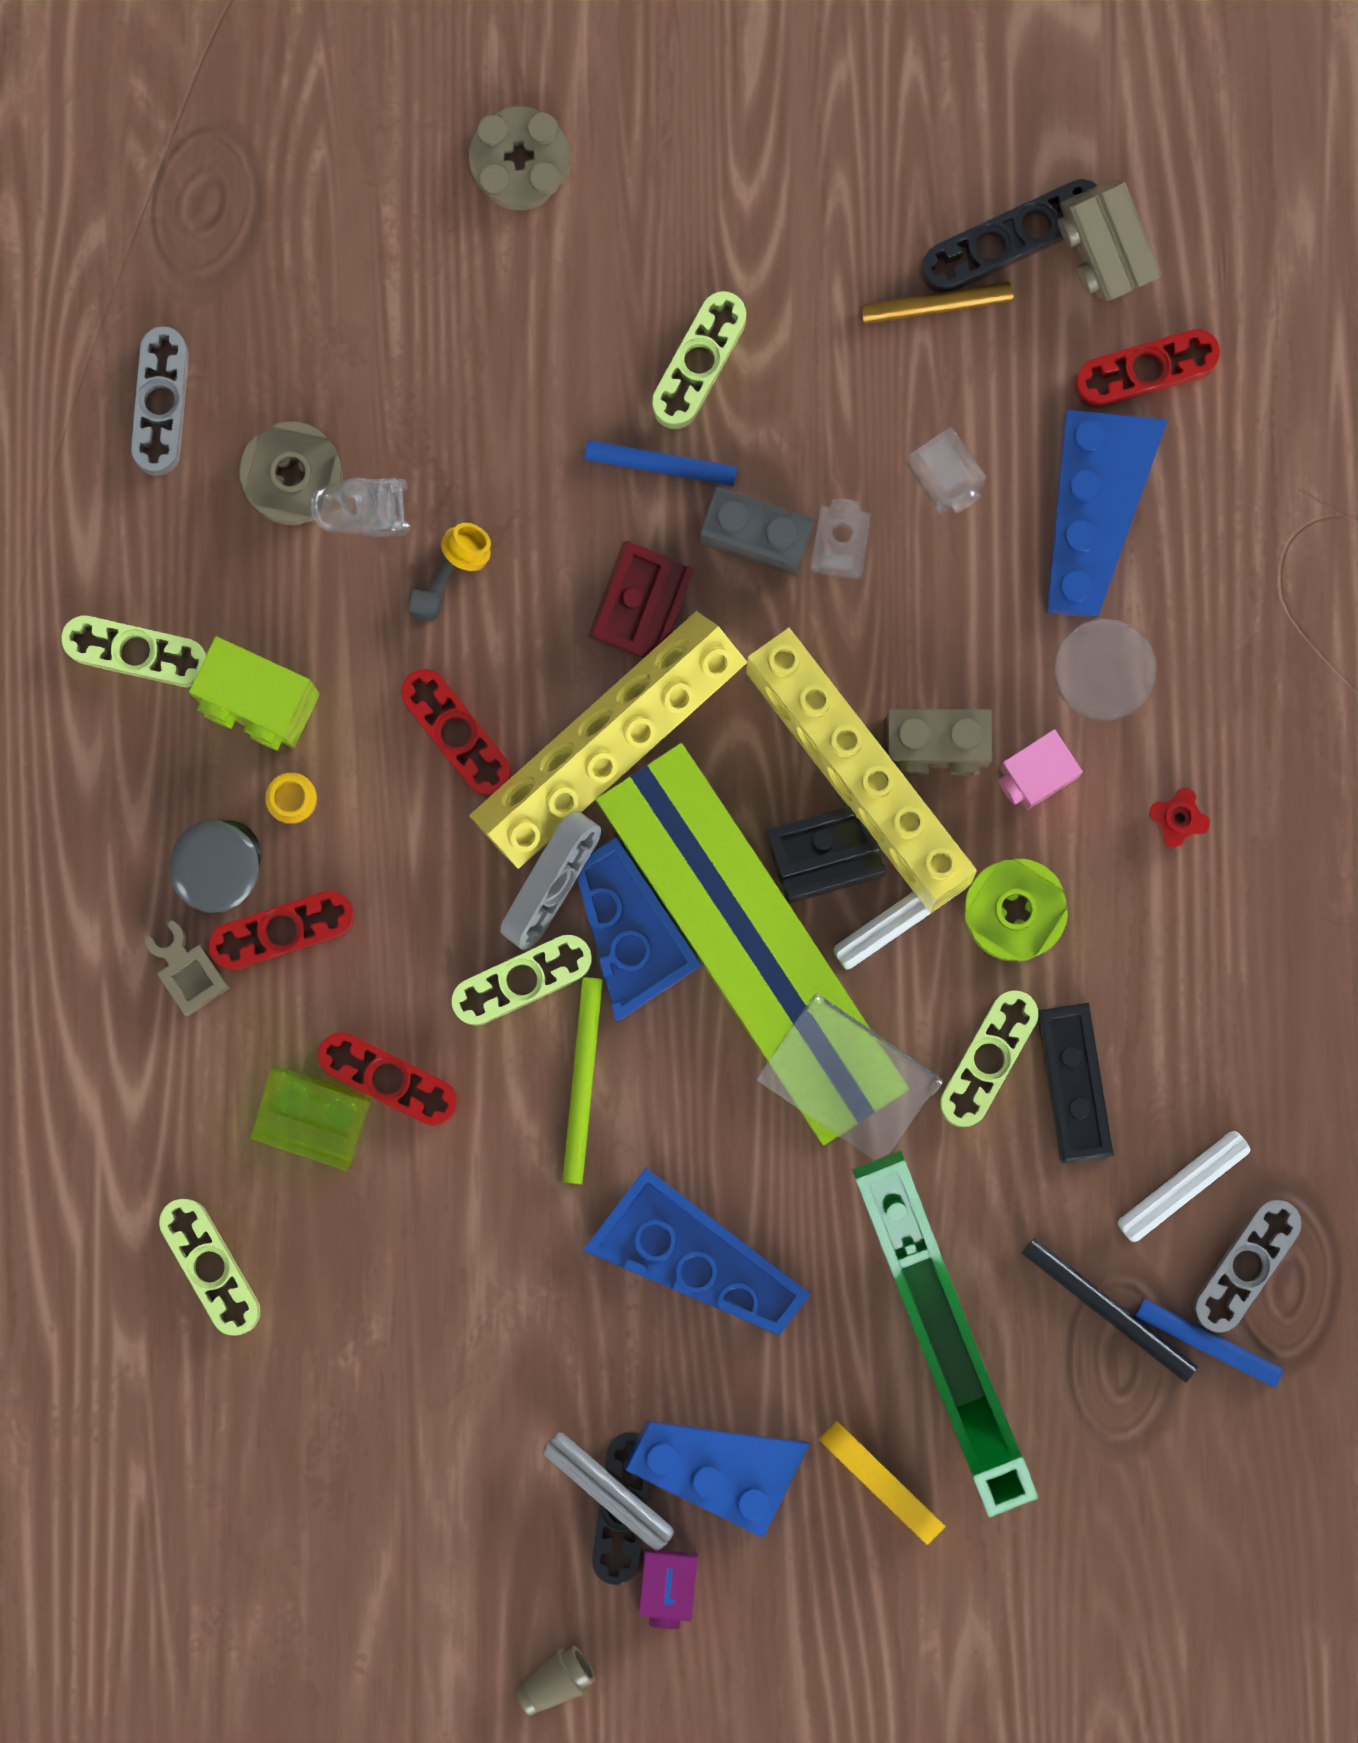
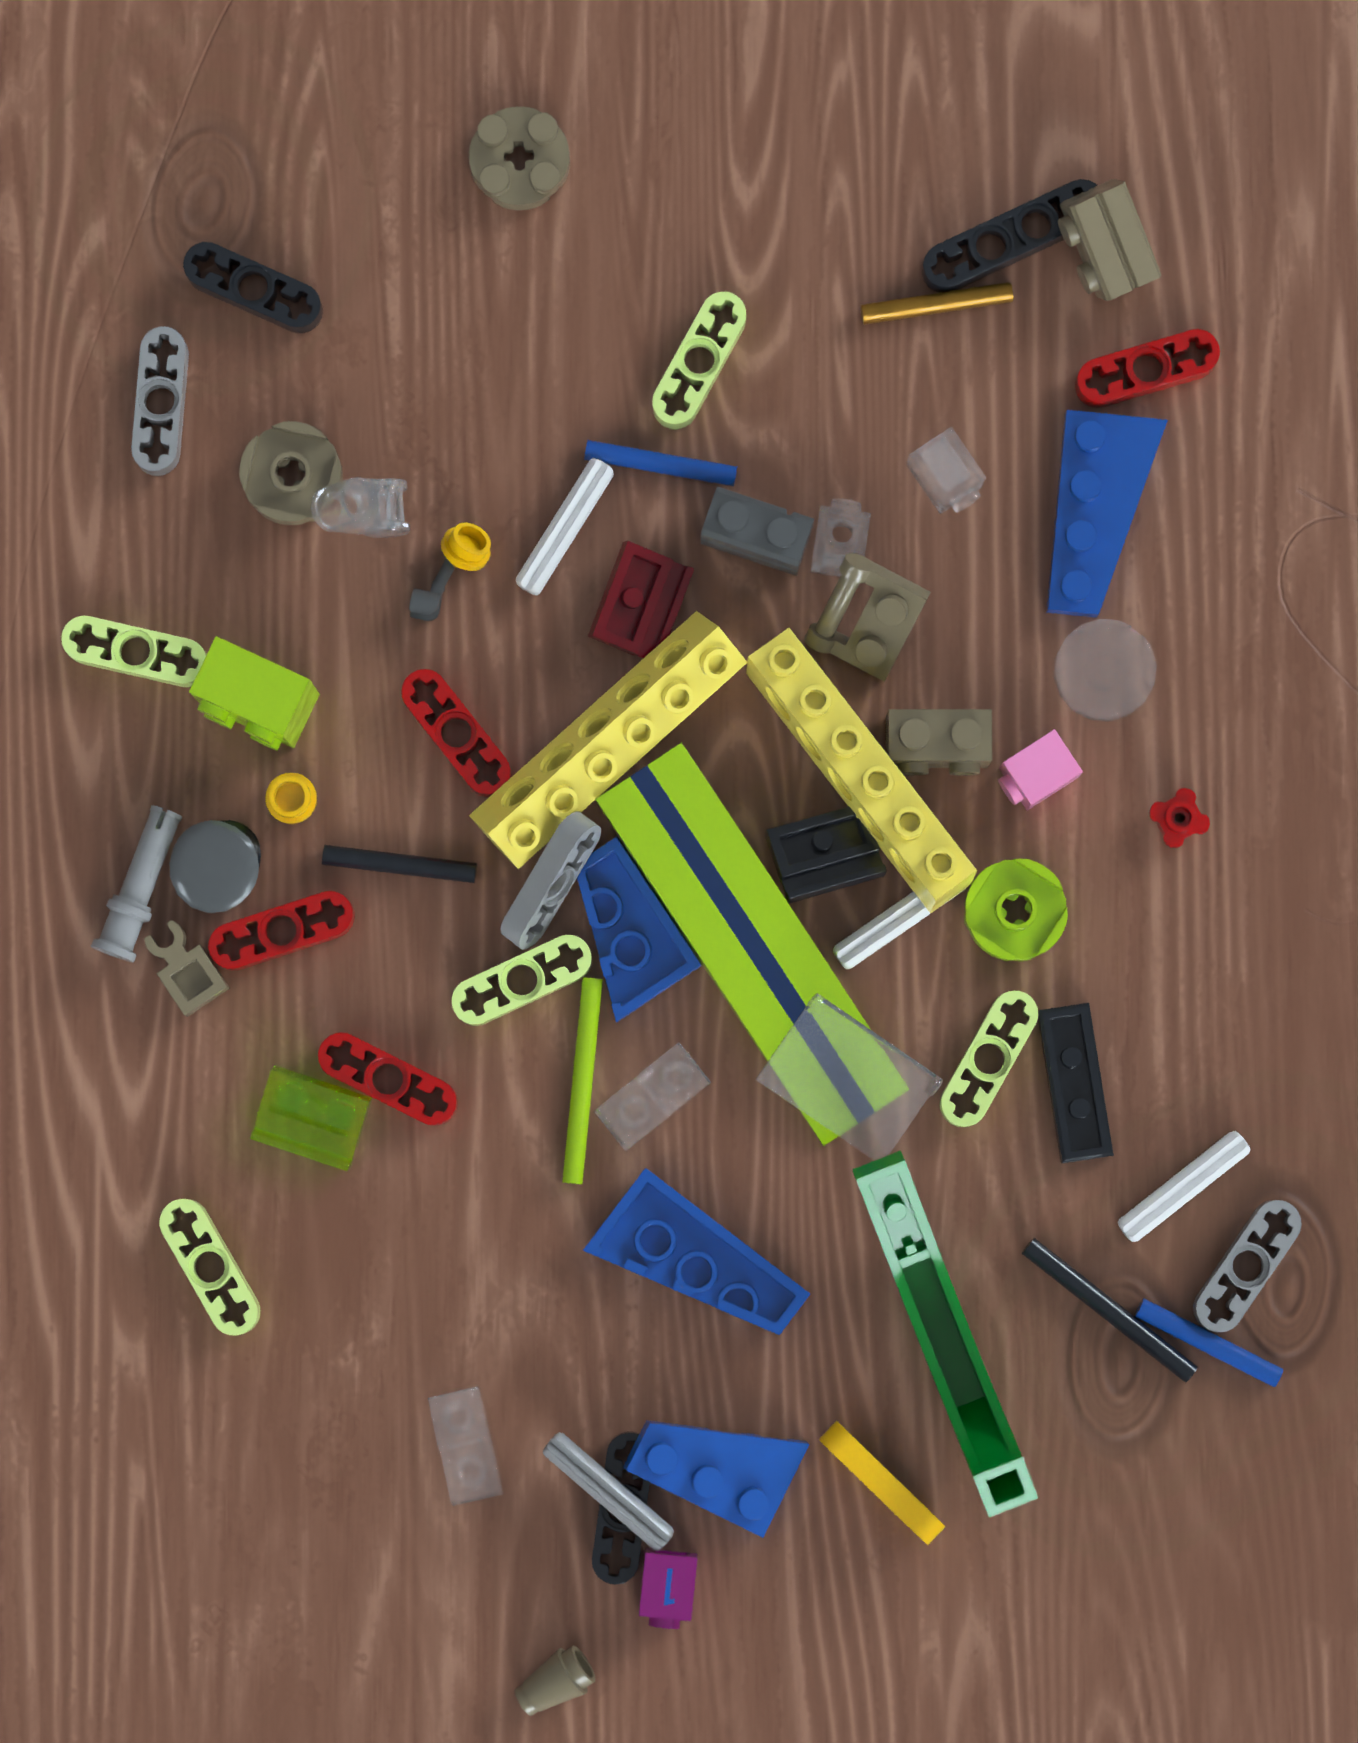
(130, 907): none -> light grey pin
(214, 284): none -> black beam
(399, 863): none -> black bar
(465, 1446): none -> clear slope
(564, 526): none -> white axle
(652, 1096): none -> clear slope
(883, 623): none -> dark tan plate

